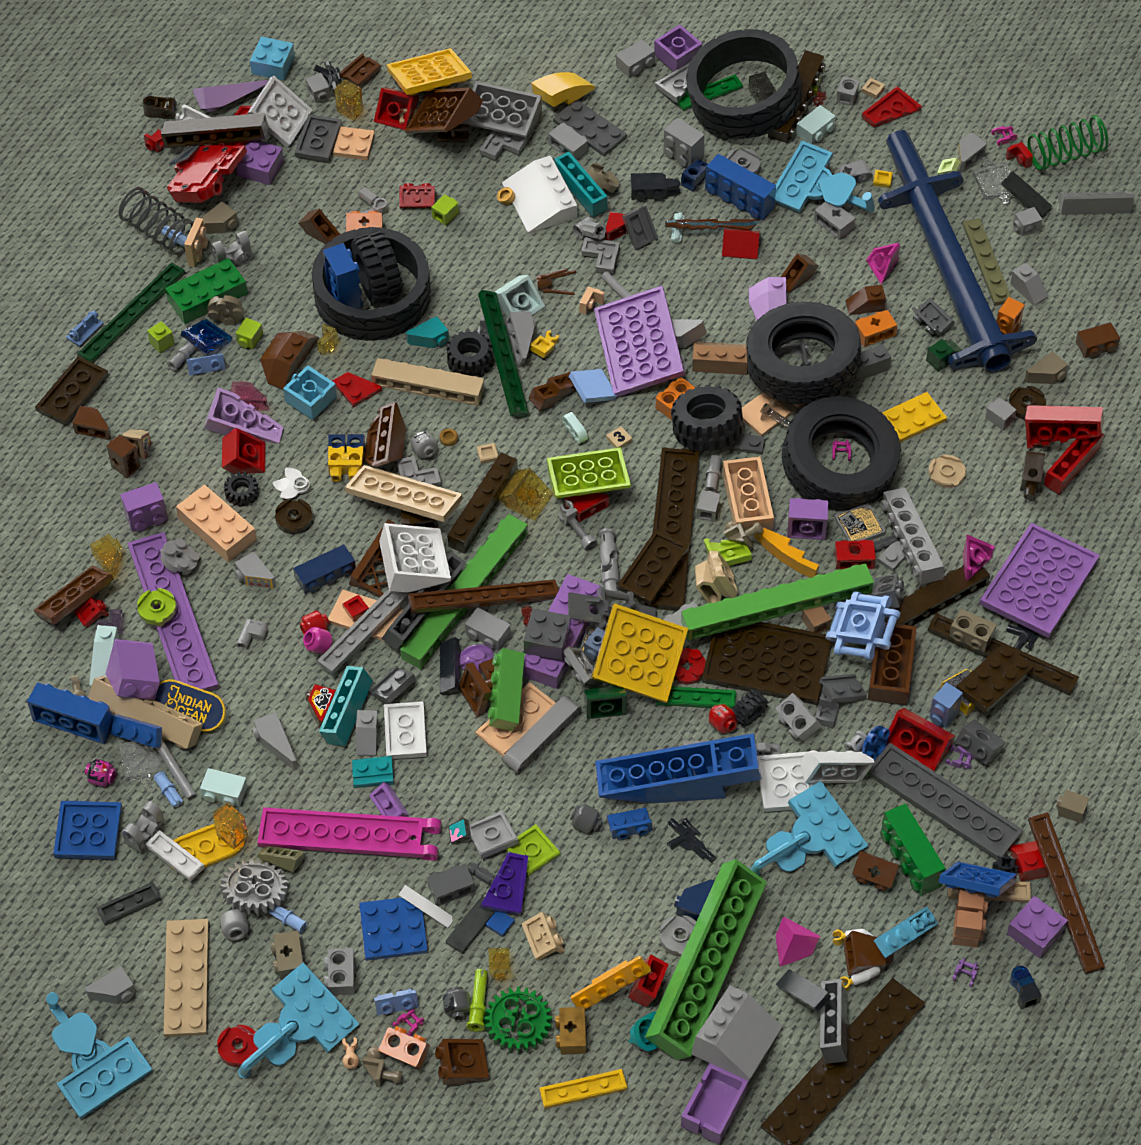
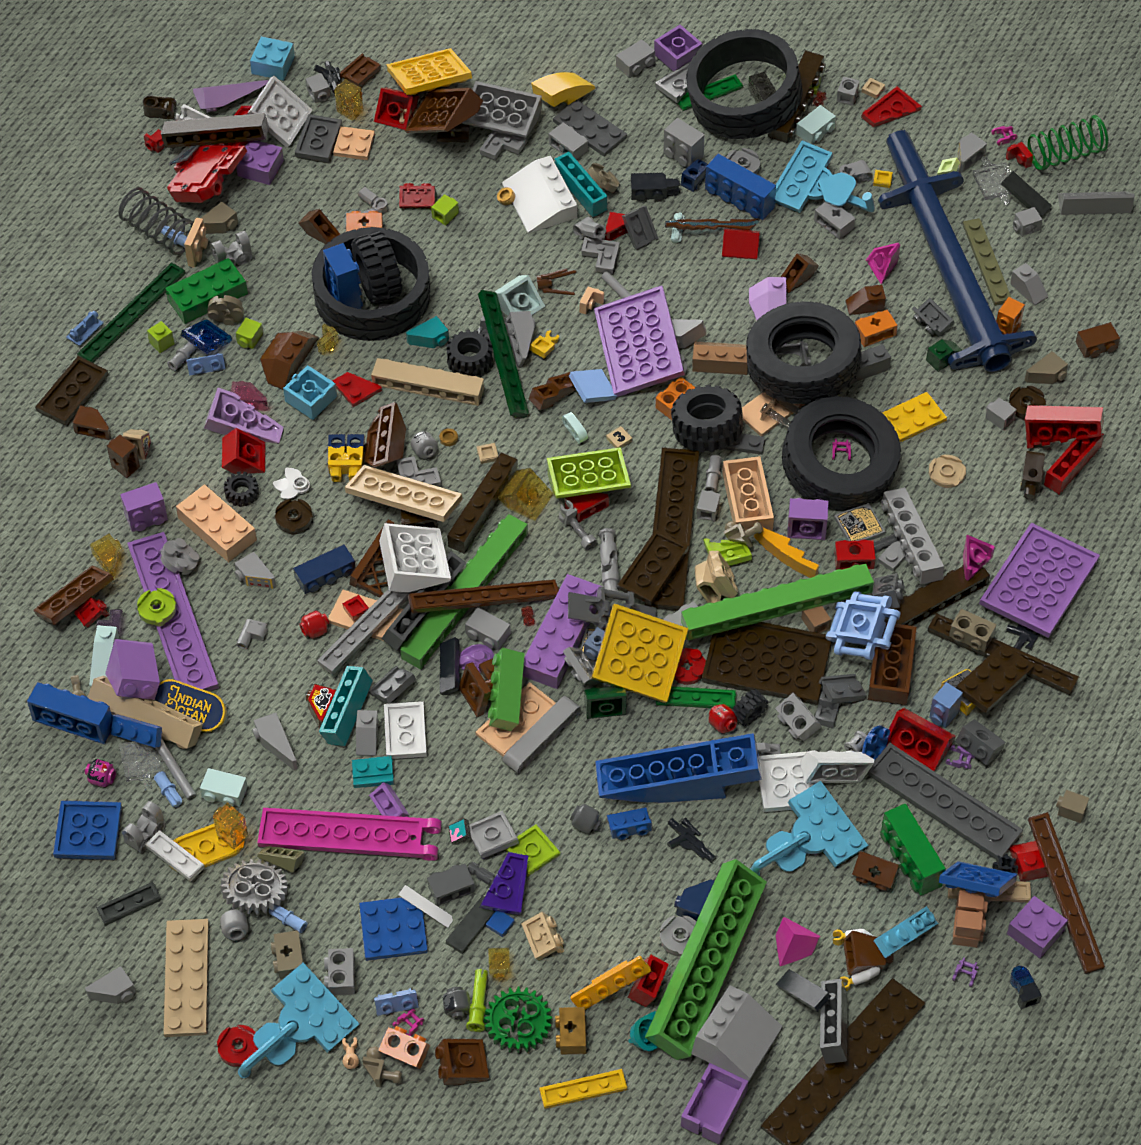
(97, 1074): medium azure plate -> none
(317, 640): dark pink head -> none
(547, 634): dark grey brick -> none

